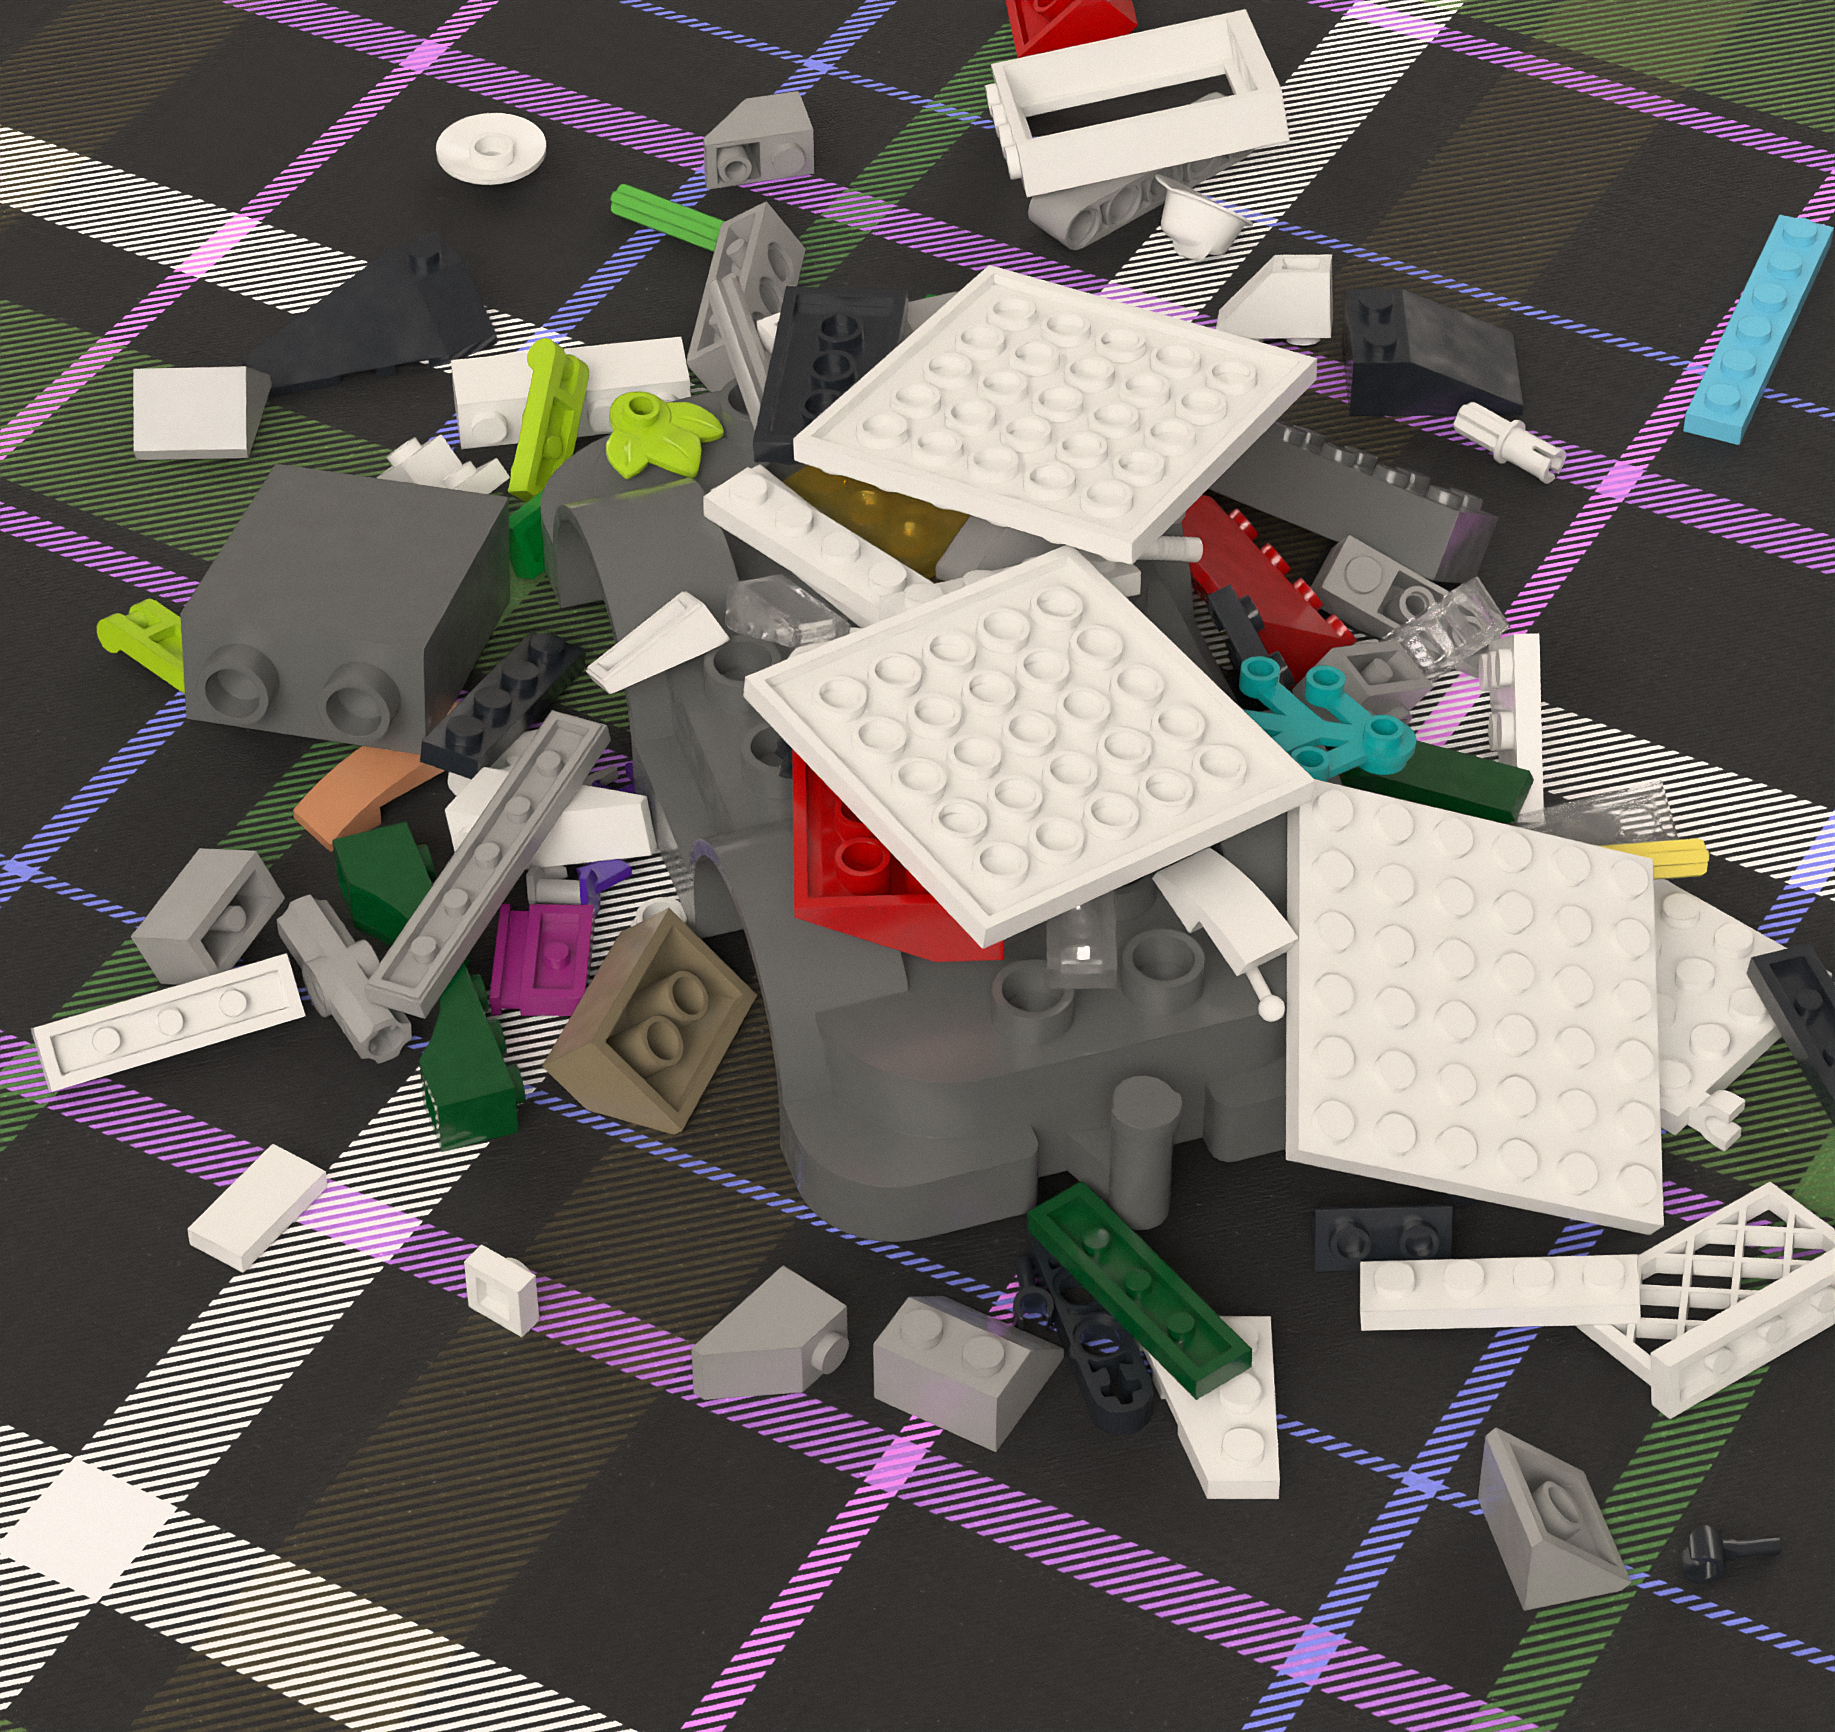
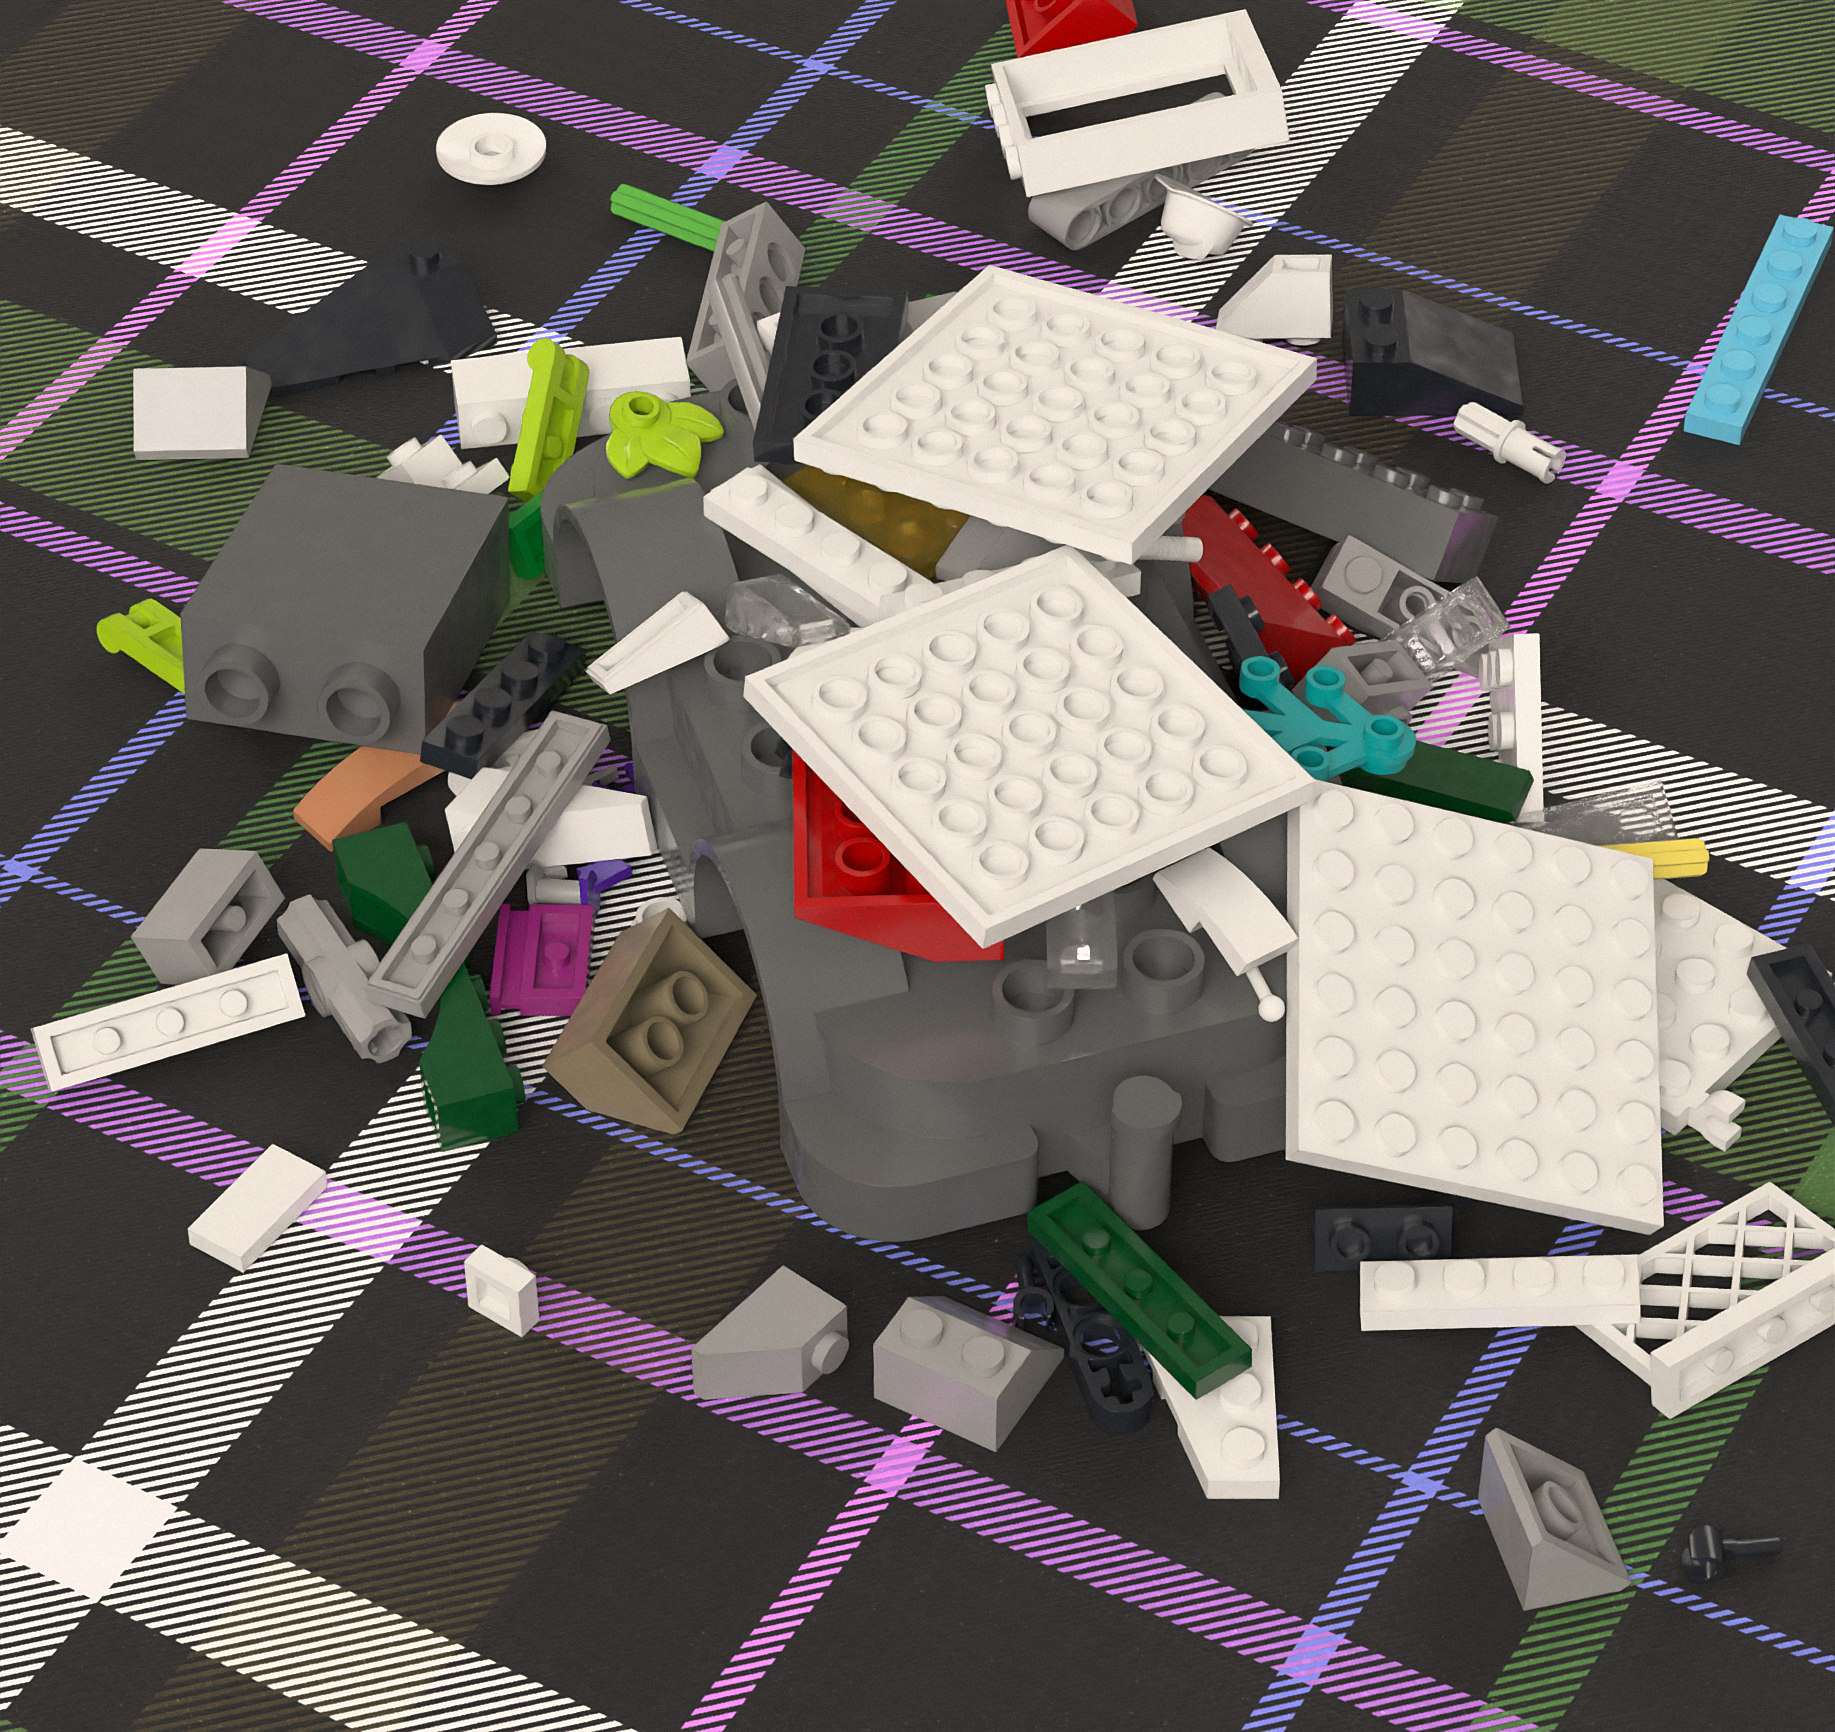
(760, 142): light grey slope -> none

